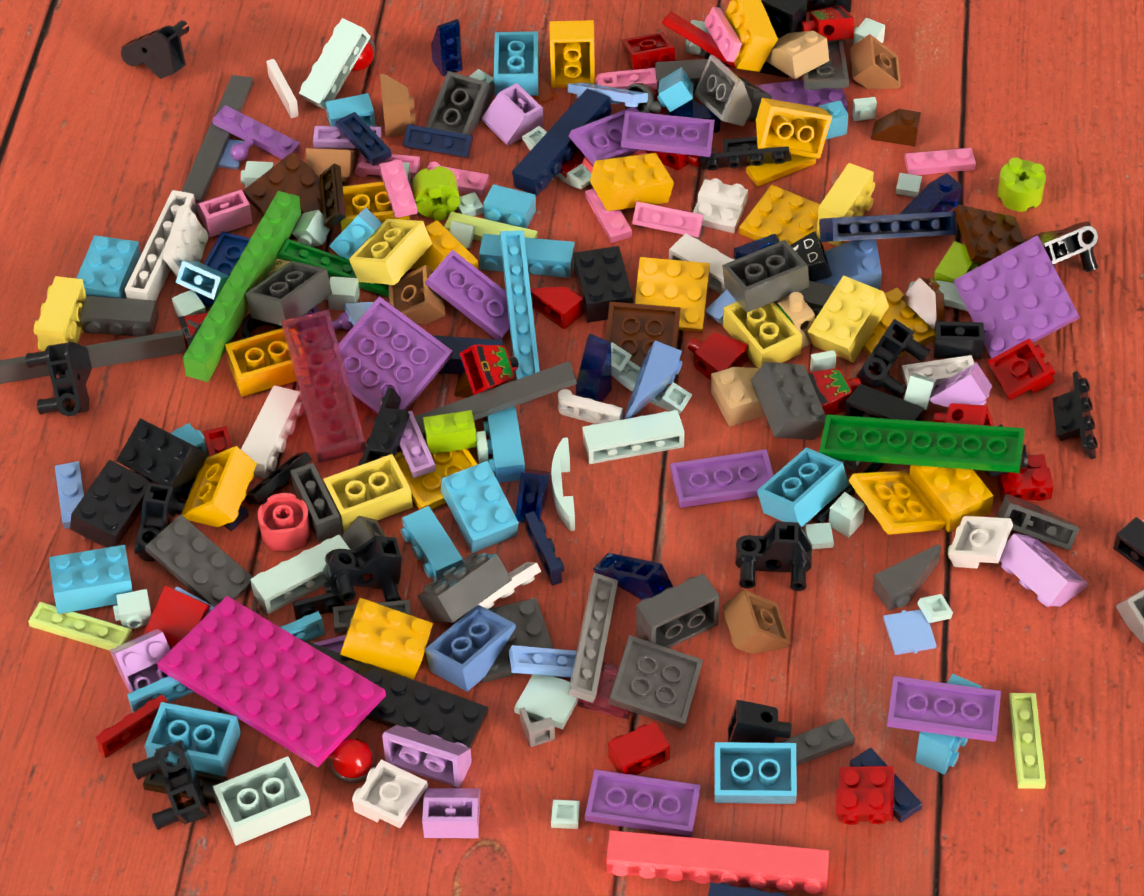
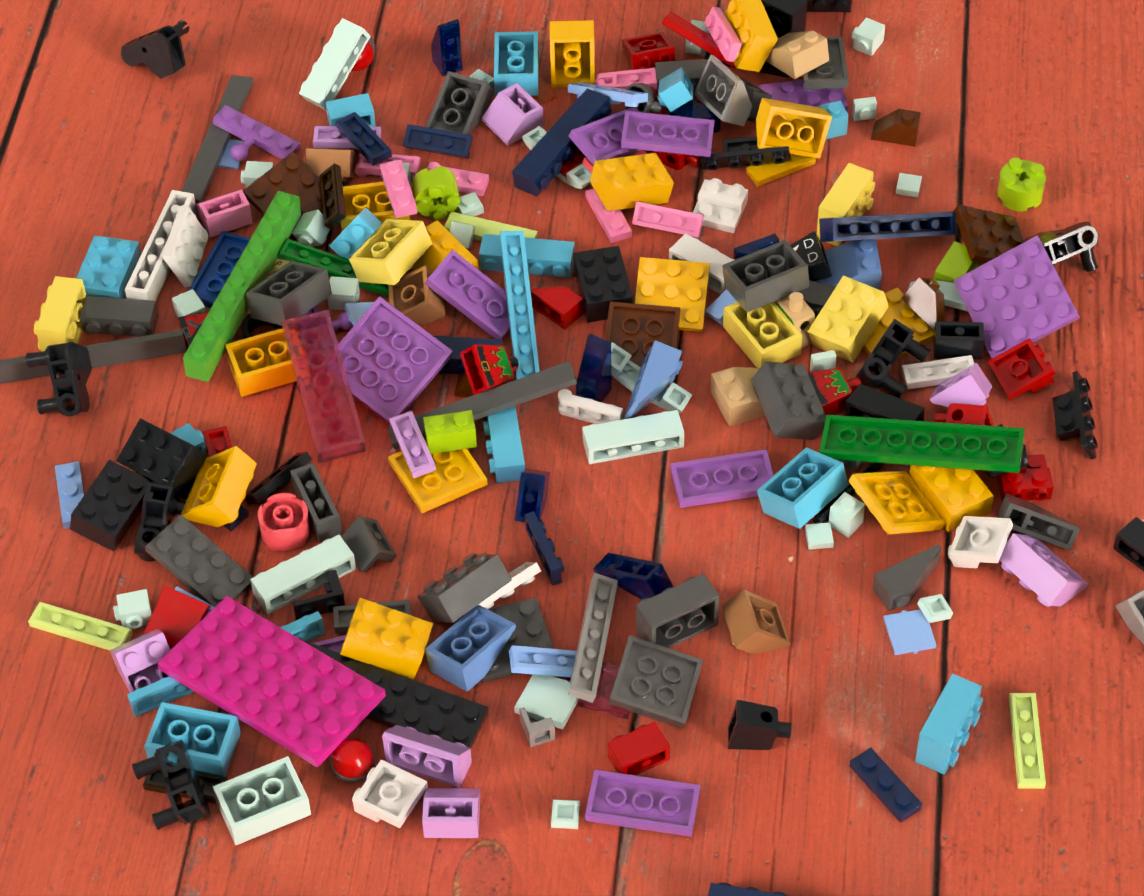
(89, 578): medium azure brick -> none
(129, 727): red plate -> none
(201, 278): medium azure brick -> none
(272, 429): white brick -> none
(282, 88): white tile -> none
(369, 491): light yellow brick -> none
(377, 557): black piece -> none
(387, 429): black bracket -> none
(396, 106): medium nougat slope -> none
(430, 543): medium azure brick -> none
(479, 507): medium azure brick -> none
(482, 449): light aqua tile -> none
(509, 206): medium azure brick -> none
(563, 505): light aqua slope -> none
(717, 354): red torso -> none
(717, 862): coral brick -> none
(755, 773): medium azure brick -> none
(781, 214): yellow plate -> none
(781, 542): black piece -> none
(821, 741): dark grey plate -> none
(831, 23): red torso -> none
(865, 794): red plate -> none
(874, 65): medium nougat slope -> none
(920, 390): light aqua brick -> none
(937, 196): clear blue slope -> none
(940, 161): bright pink plate -> none
(944, 708): medium lavender plate -> none

